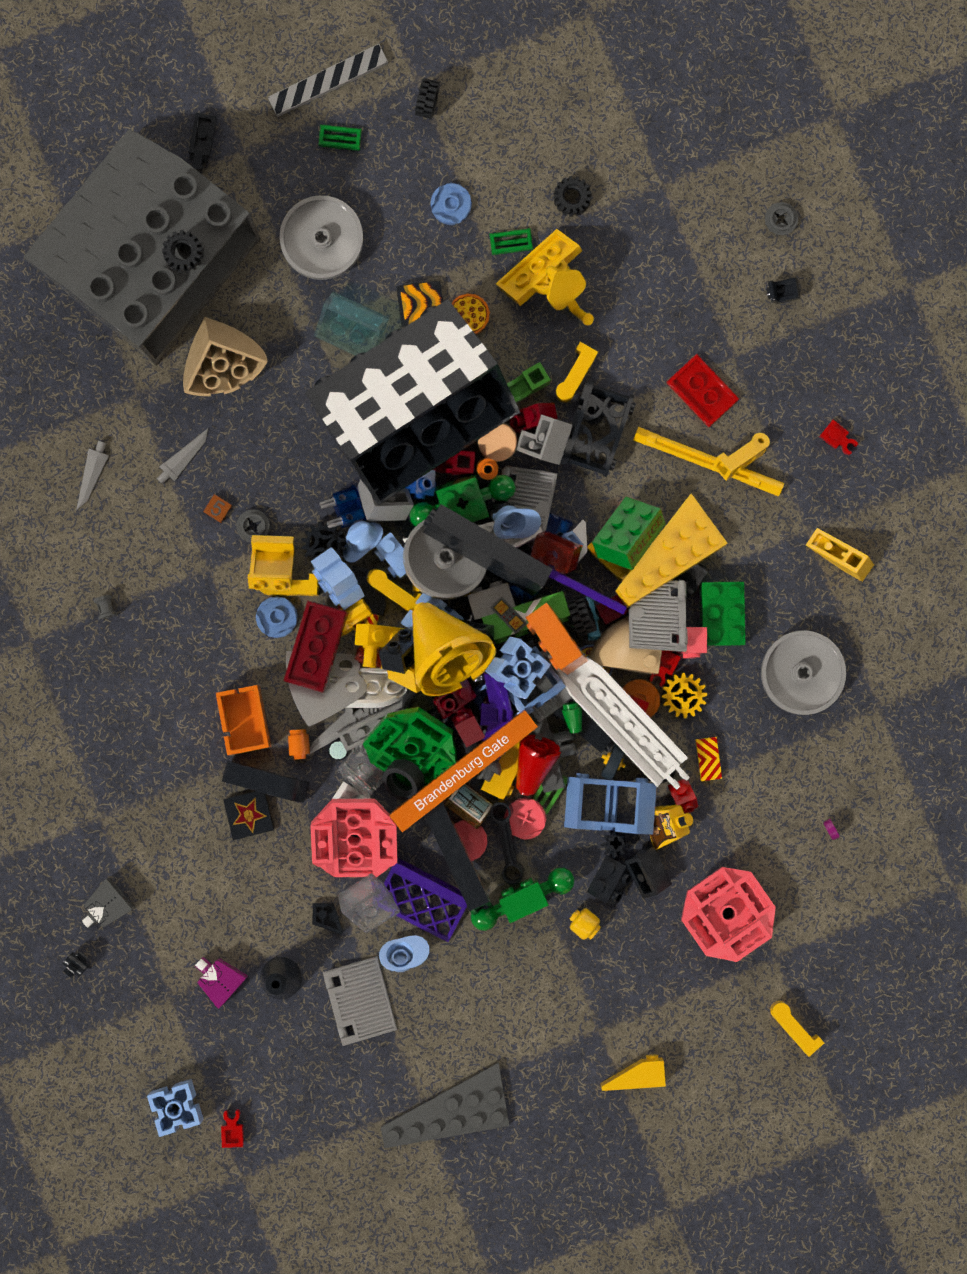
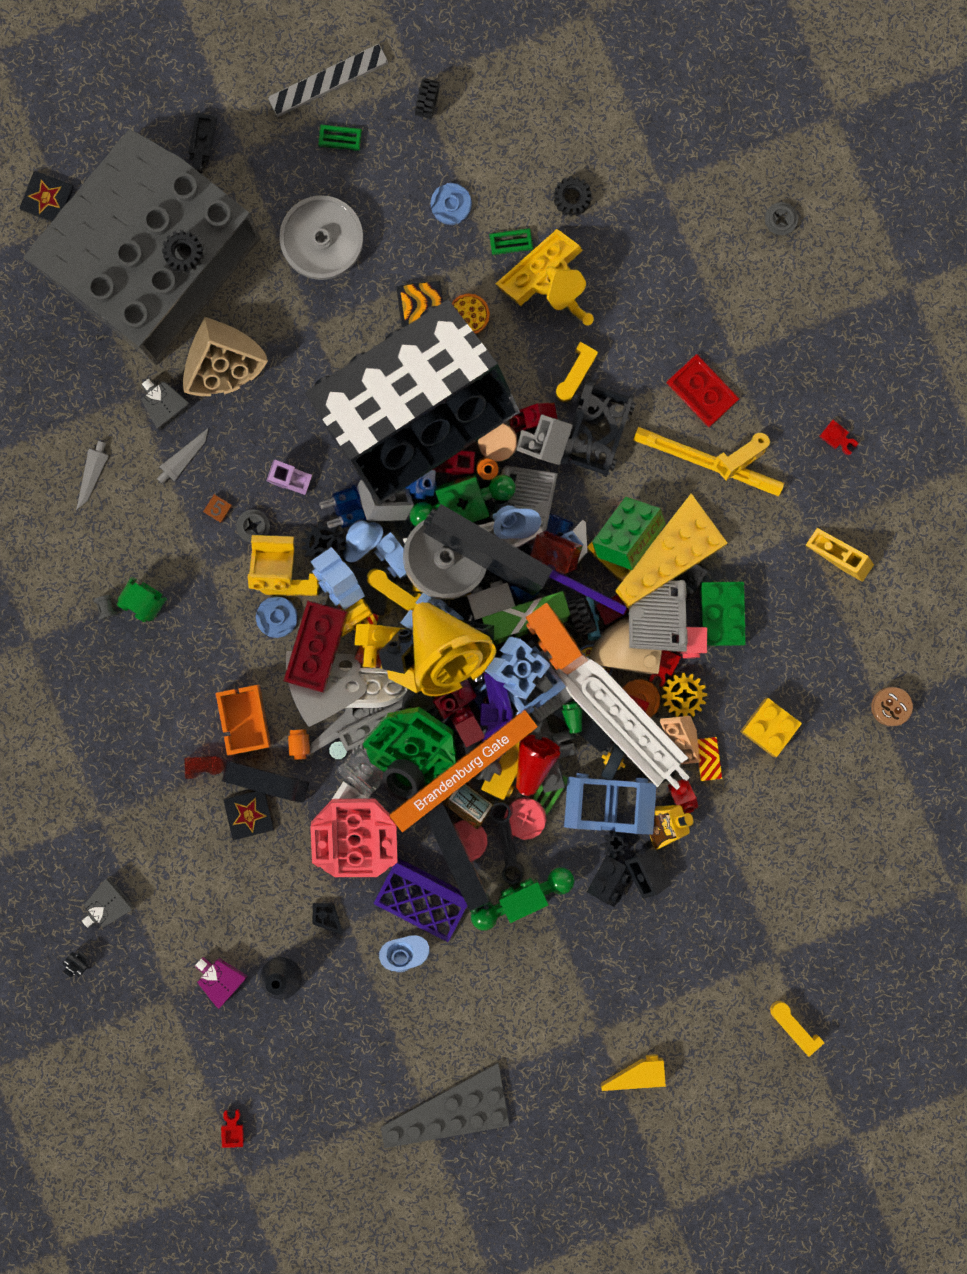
(45, 196): none -> black tile
(141, 600): none -> green brick
(163, 403): none -> dark grey torso
(168, 1119): light blue brick -> none
(212, 765): none -> clear red leg
(288, 477): none -> lavender brick
(350, 325): clear light blue slope -> none
(360, 1000): light grey window -> none
(368, 903): clear slope -> none
(508, 615): sticker -> none
(529, 382): bright green arch -> none
(584, 923): yellow head -> none
(684, 735): none -> light nougat slope
(744, 930): coral piece -> none
(770, 727): none -> yellow brick
(783, 290): black bracket -> none
(803, 672): light grey dish -> none
(831, 829): magenta tile -> none
(892, 706): none -> medium nougat head

